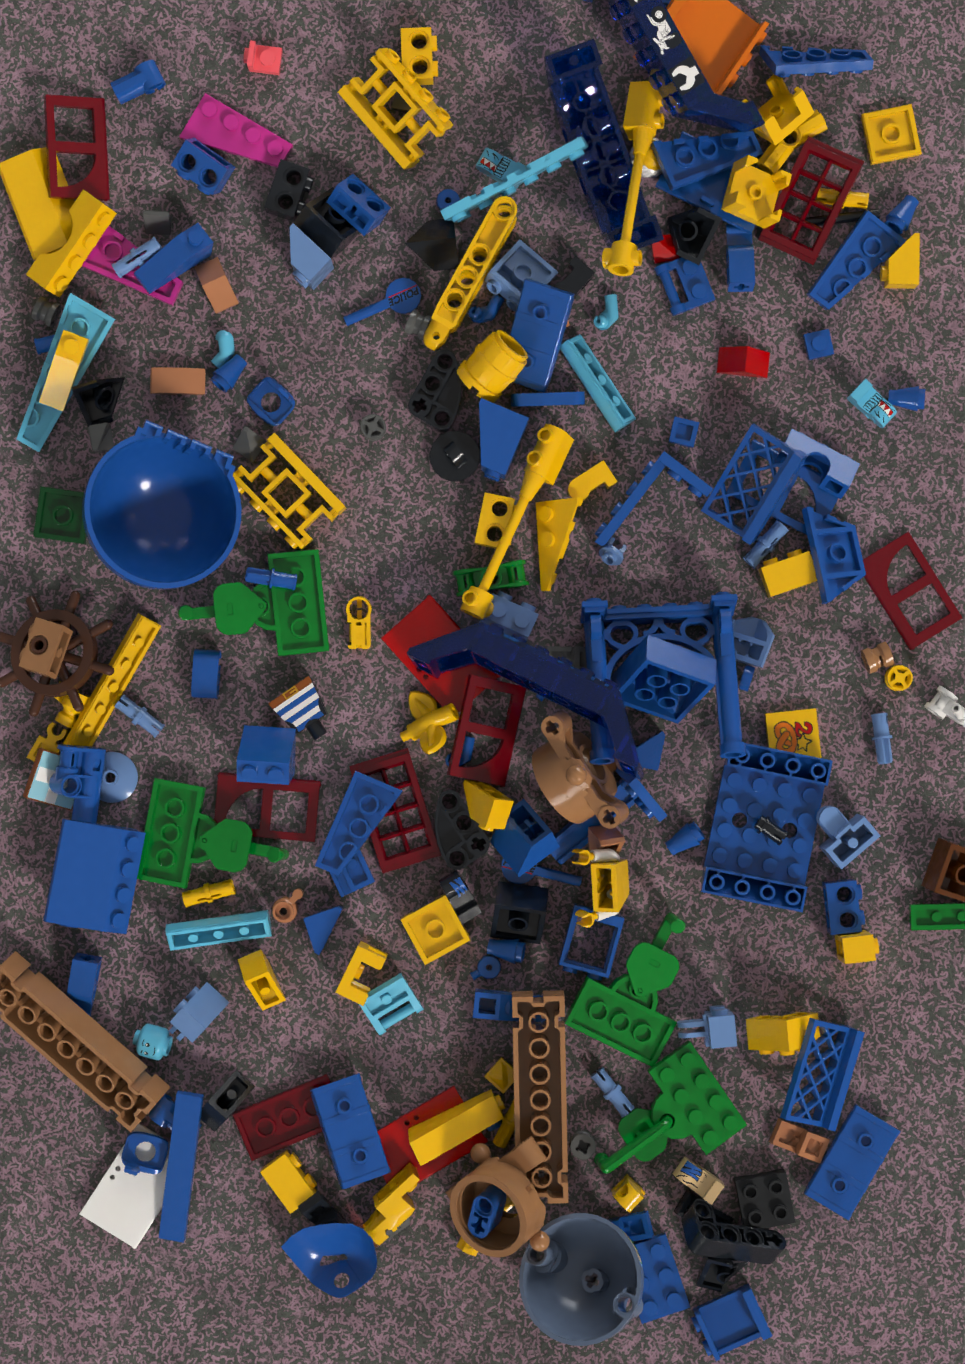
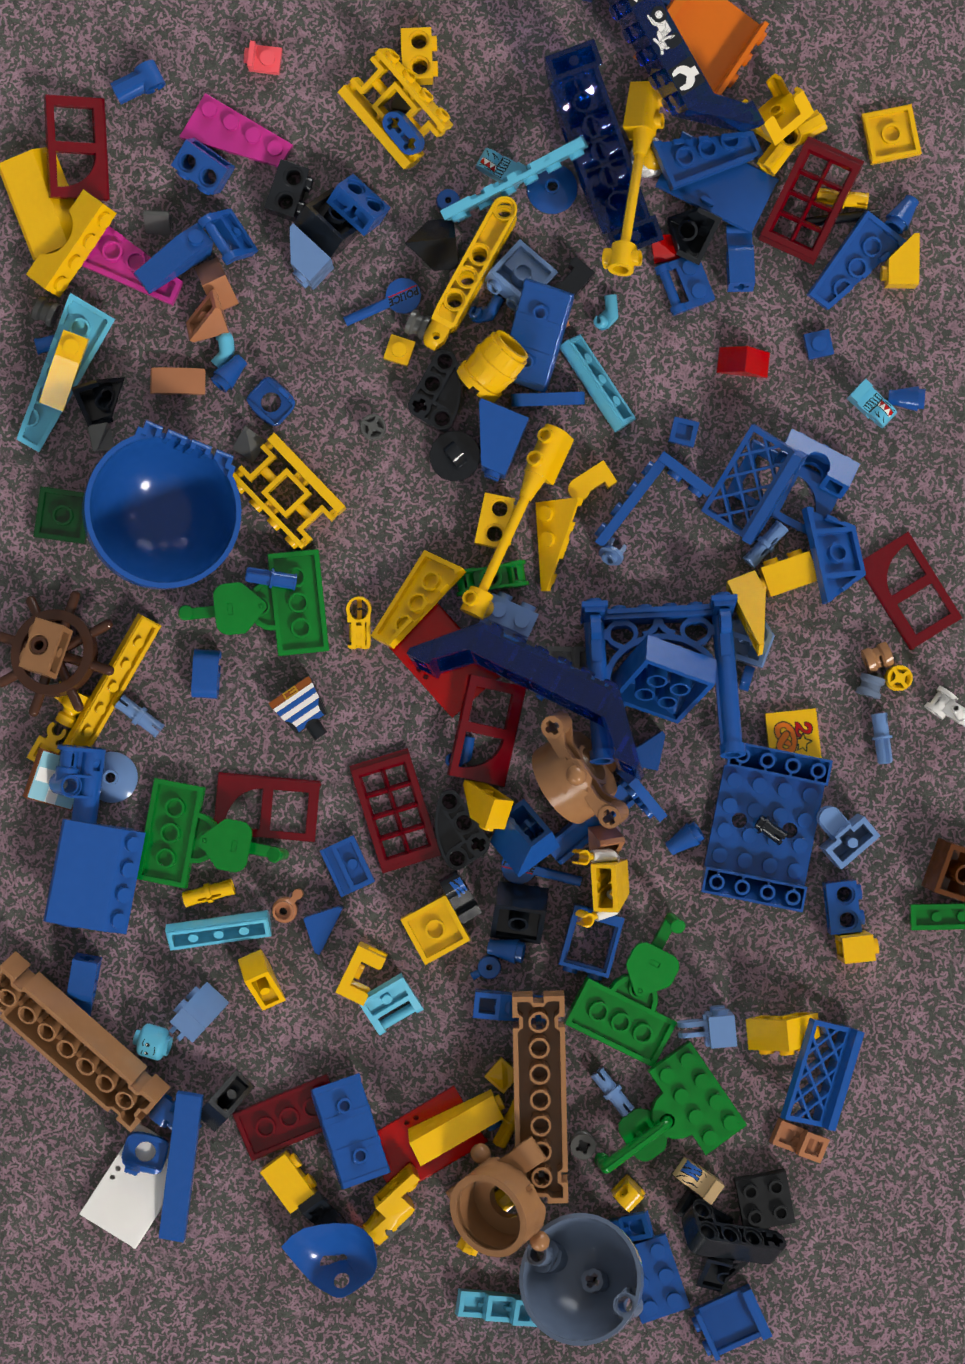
(122, 267): medium blue pin -> none
(207, 319): none -> nougat slope
(226, 227): none -> blue plate
(266, 755): blue slope -> none
(358, 816): blue wing -> none
(399, 350): none -> yellow plate
(407, 129): none -> blue beam
(417, 596): none -> yellow wing
(428, 721): yellow plant -> none
(486, 1211): blue beam -> none
(492, 1307): none -> medium azure slope
(553, 201): none -> blue dish
(750, 606): none -> yellow slope
(753, 193): yellow panel -> none
(815, 60): blue wing -> none
(851, 1161): blue container -> none
(870, 686): none -> sand blue wheel

